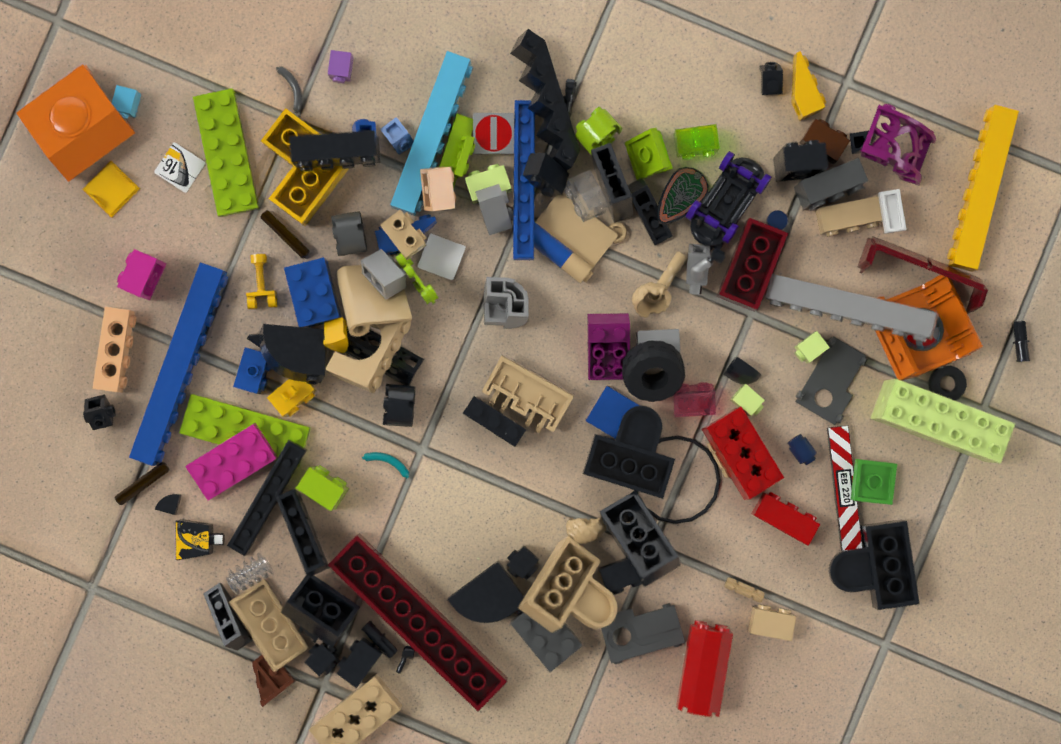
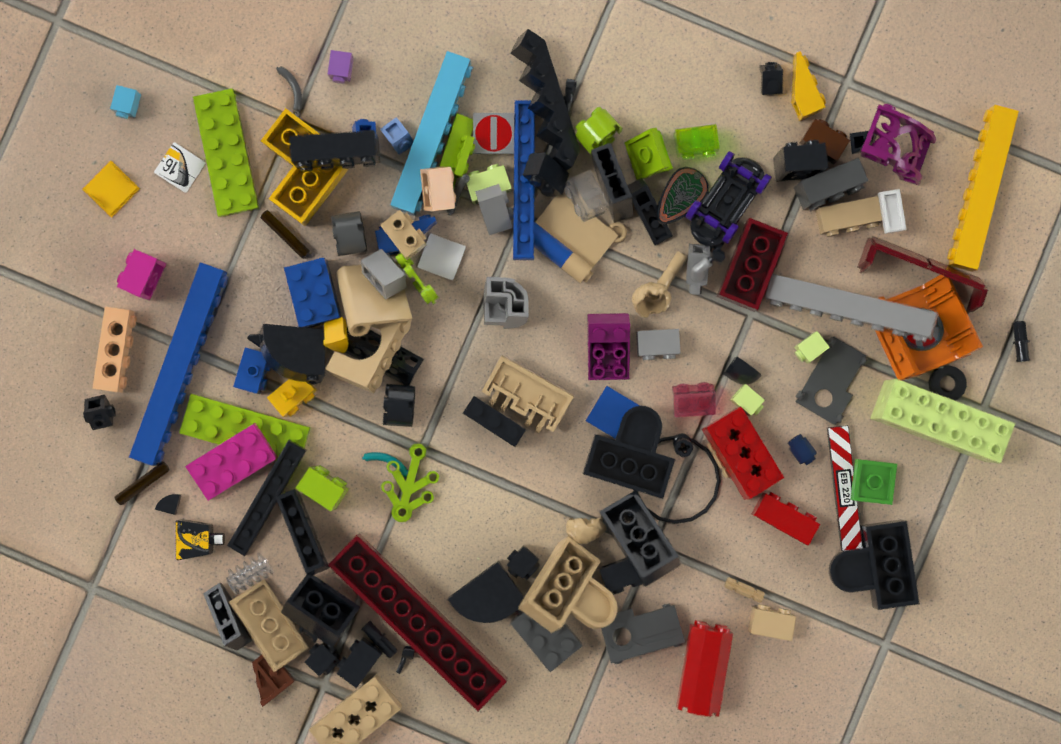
(75, 123): orange panel -> none
(259, 261): yellow bar -> none
(409, 486): none -> lime plant
(458, 190): none -> dark grey piece
(654, 386): black tyre -> none
(677, 445): none -> black bush
(777, 219): dark blue tile -> none

